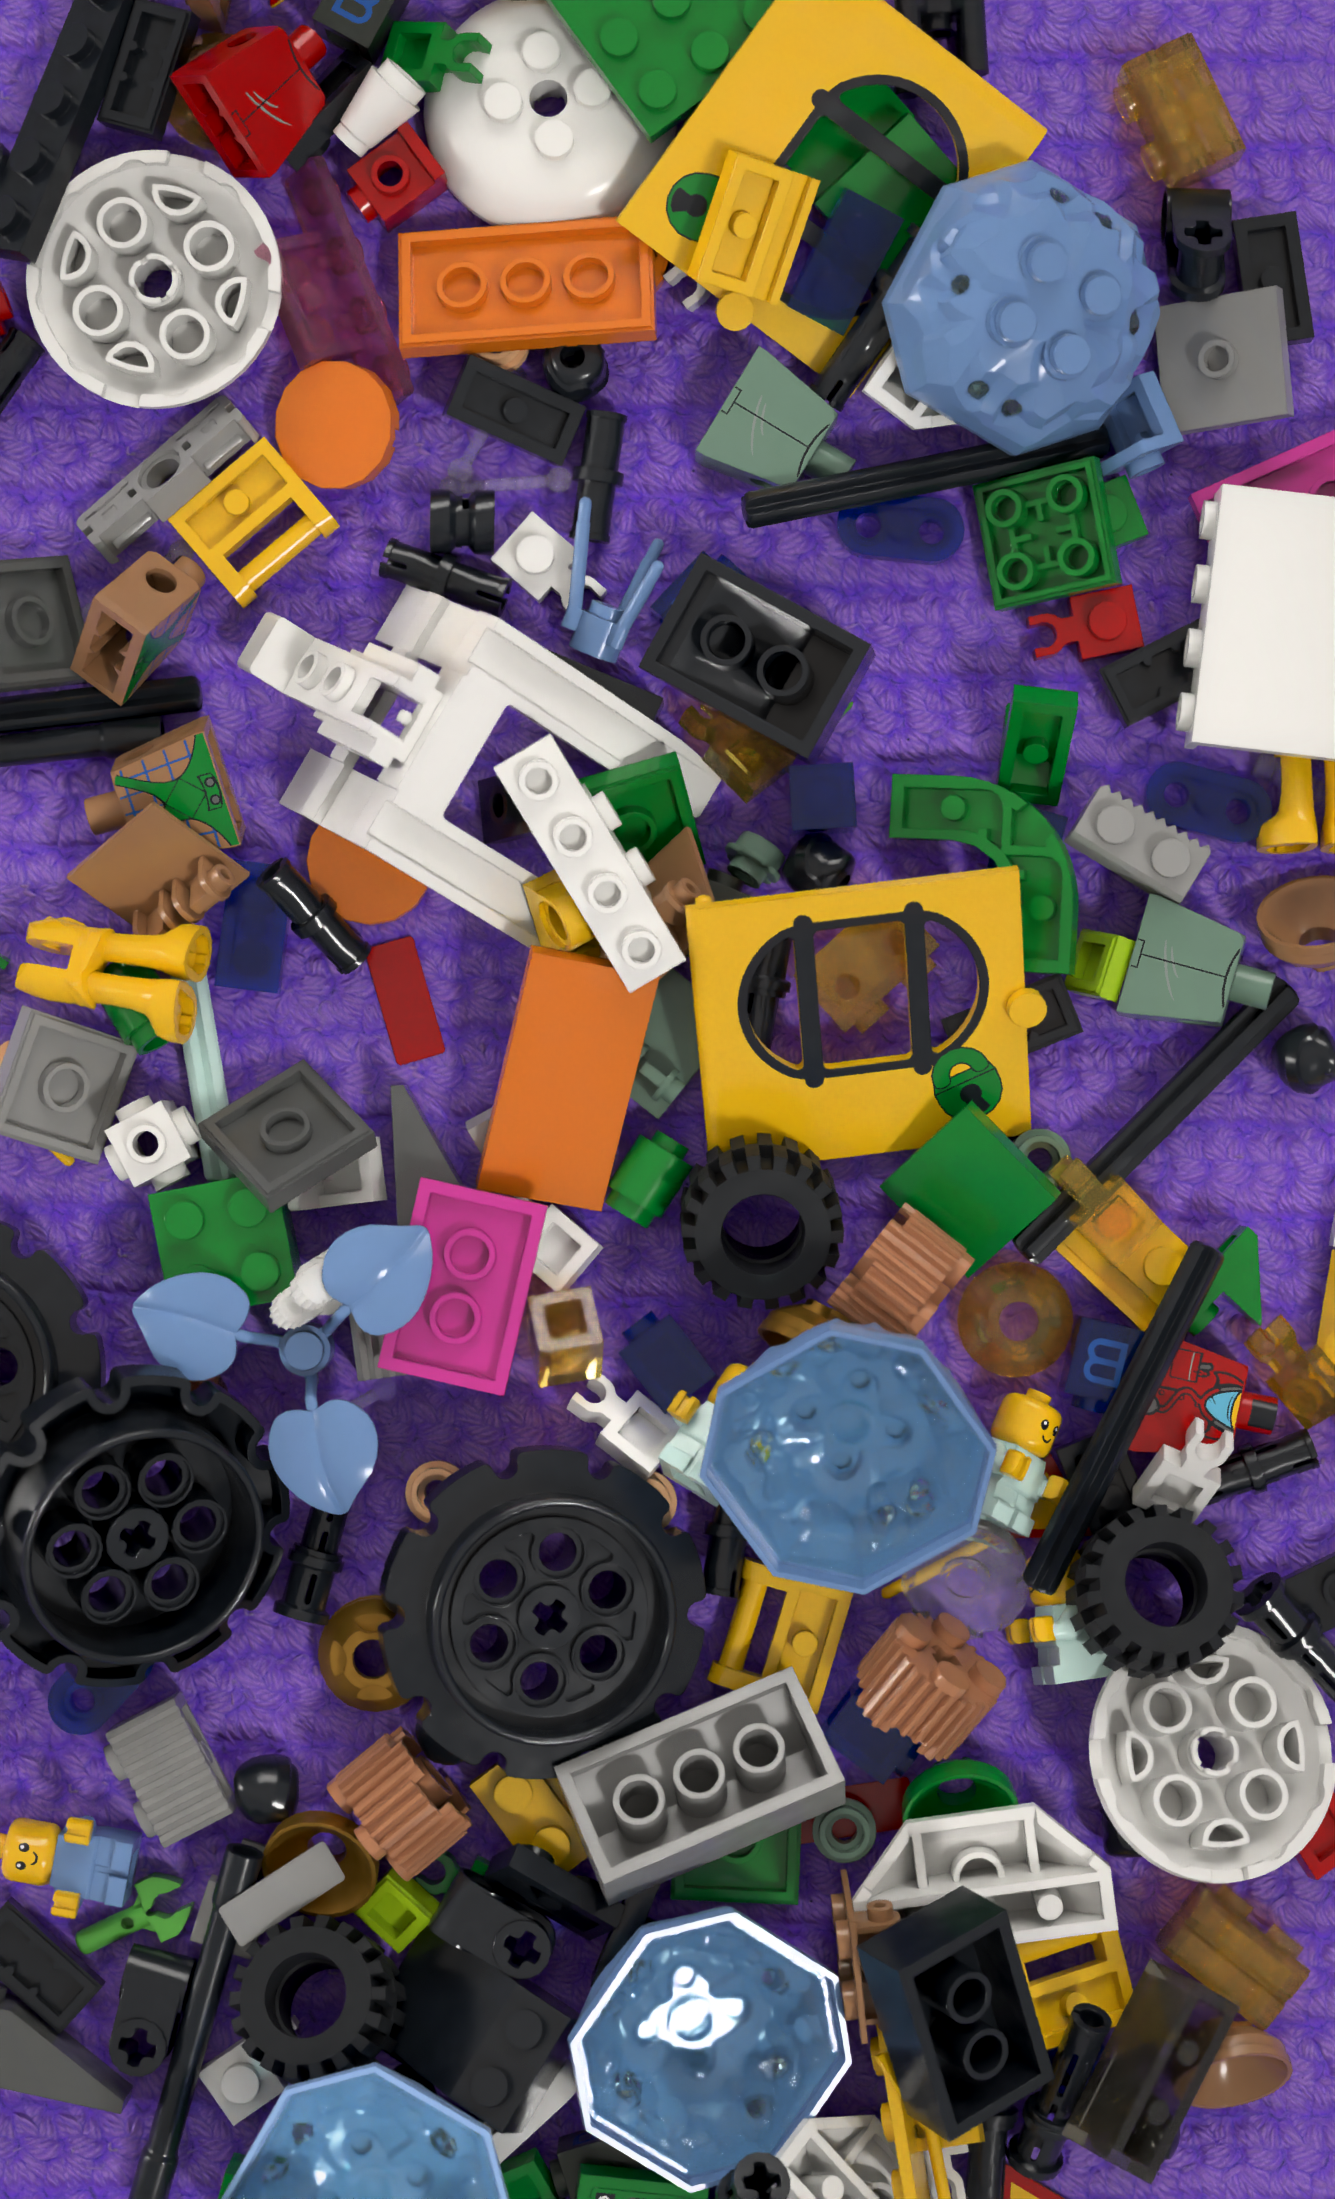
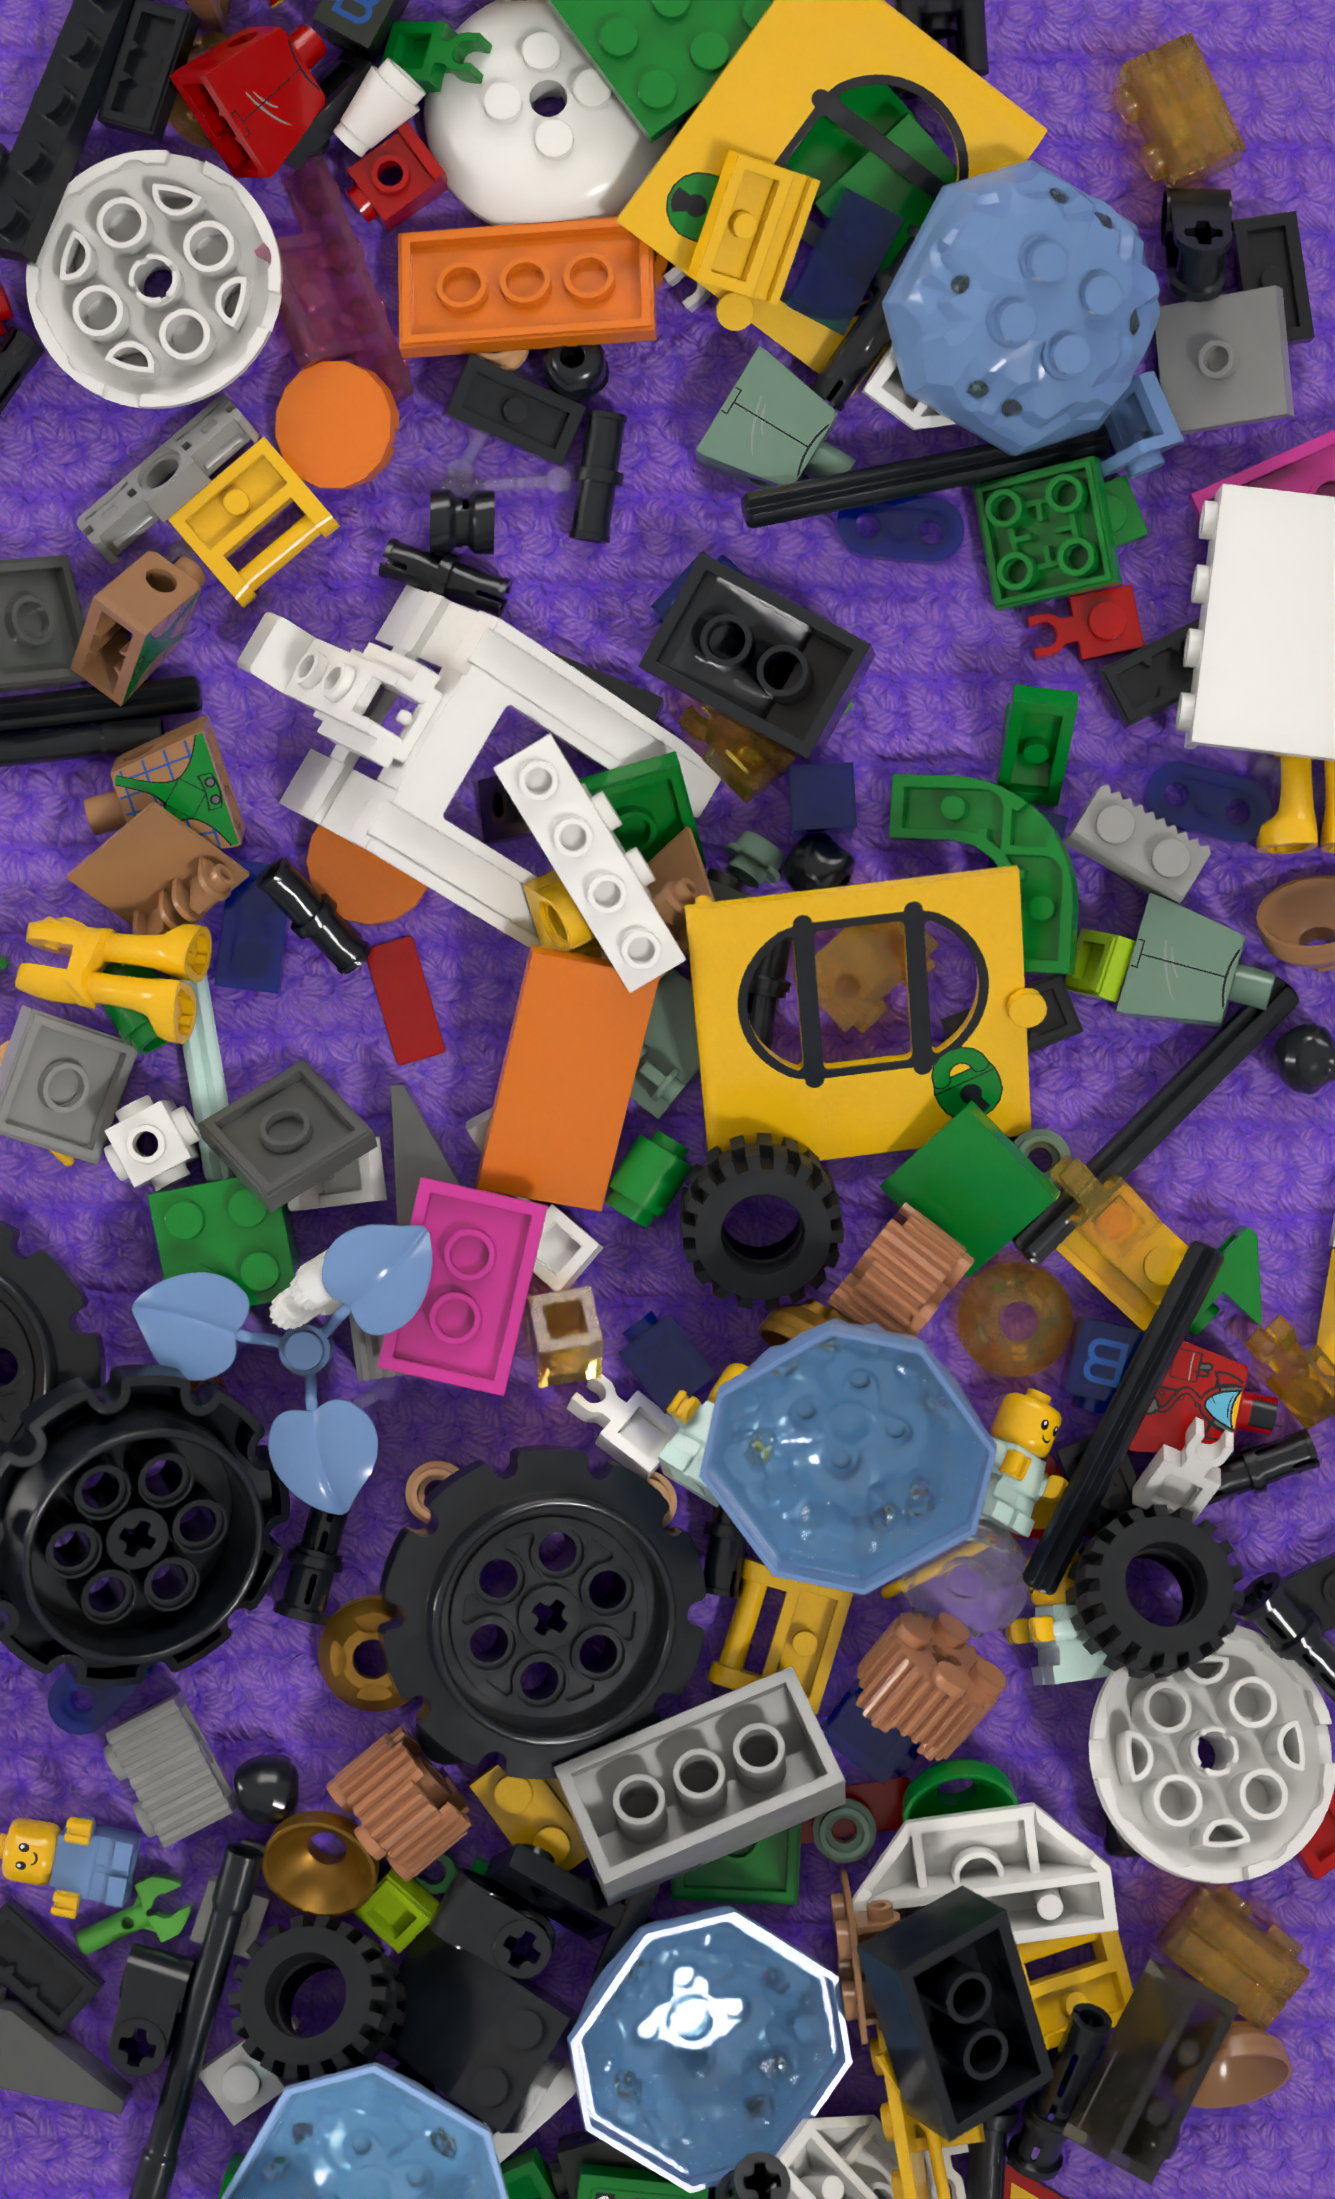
(281, 1893): light grey sticker -> none
(540, 561): white plate -> none
(605, 627): medium blue plant -> none

